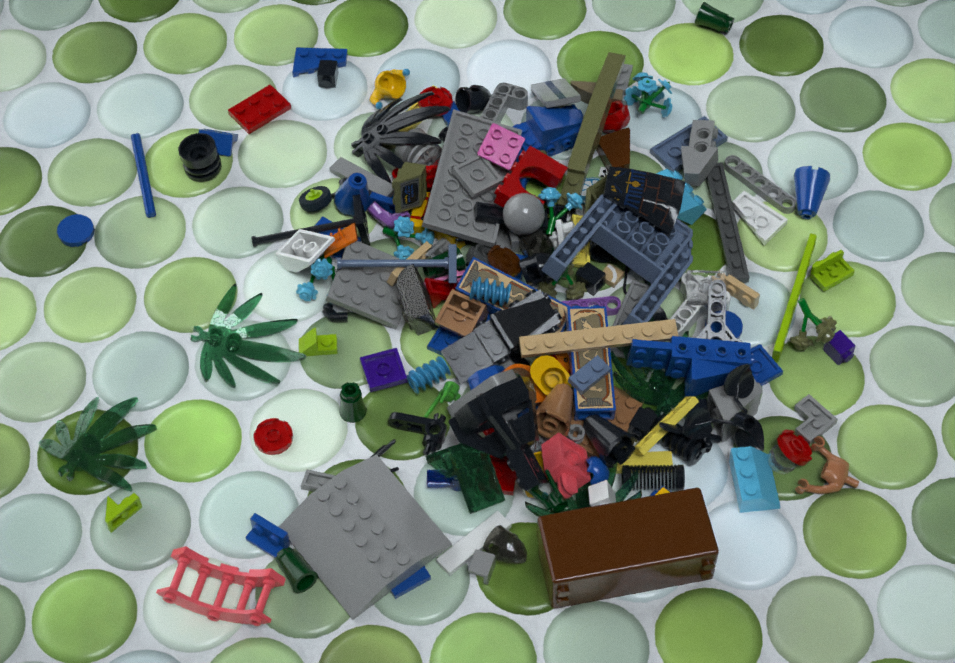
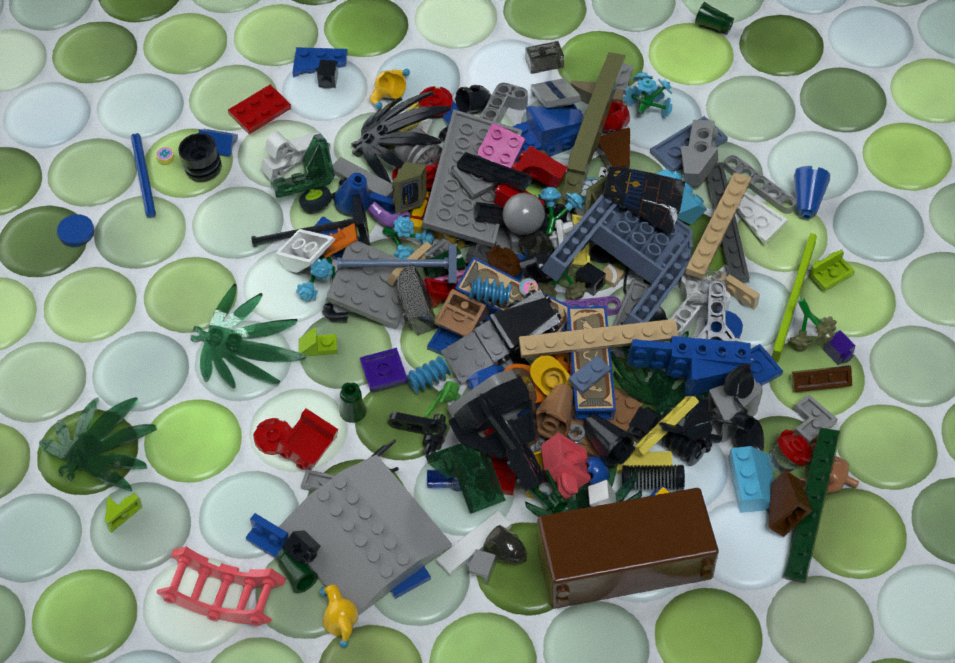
(165, 155): none -> tile
(284, 154): none -> white beam
(301, 547): none -> black brick
(307, 440): none -> red panel
(317, 170): none -> clear green bracket
(339, 615): none -> yellow piece
(494, 171): none -> black tile
(526, 286): none -> tile
(544, 57): none -> clear smoke panel
(718, 226): none -> tan plate
(787, 504): none -> reddish brown slope
(816, 492): none -> dark green plate
(822, 378): none -> reddish brown plate

